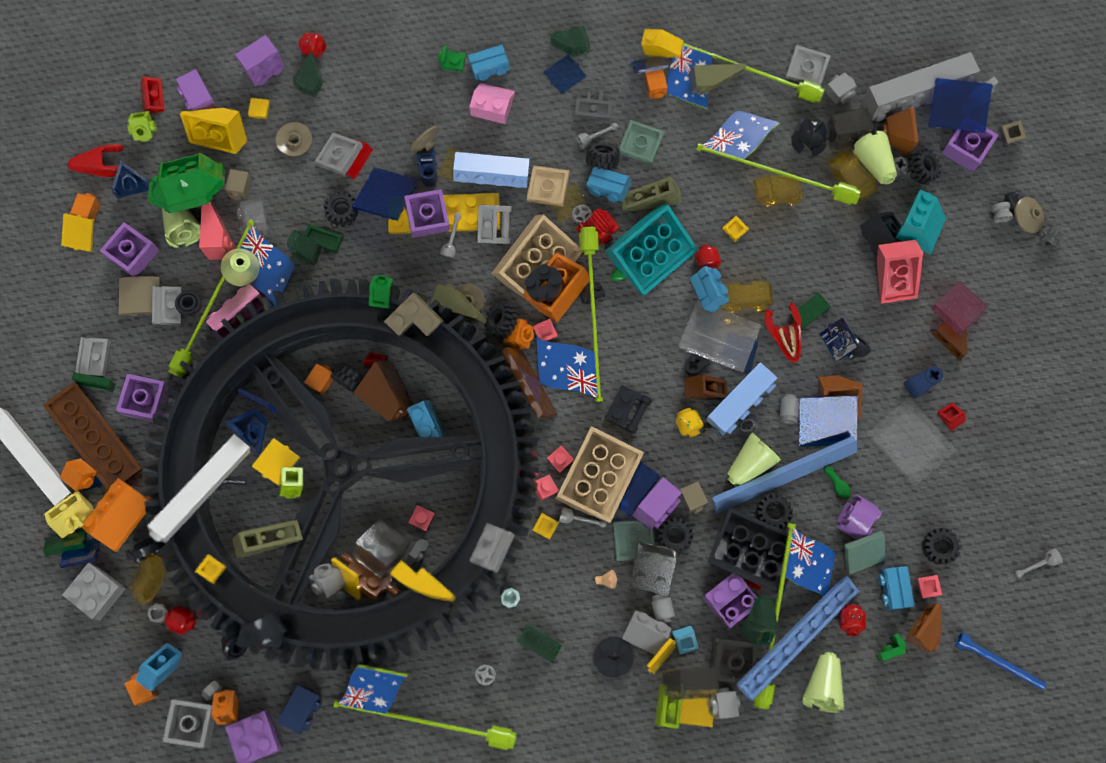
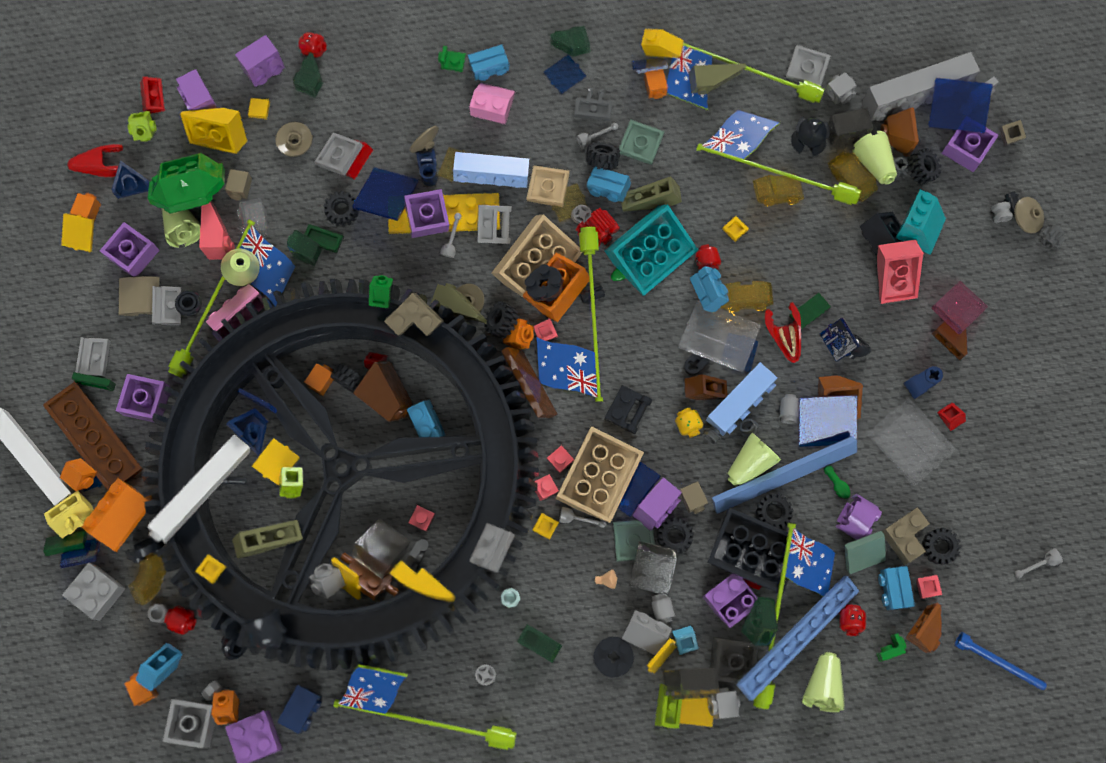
(901, 536): none -> dark tan brick

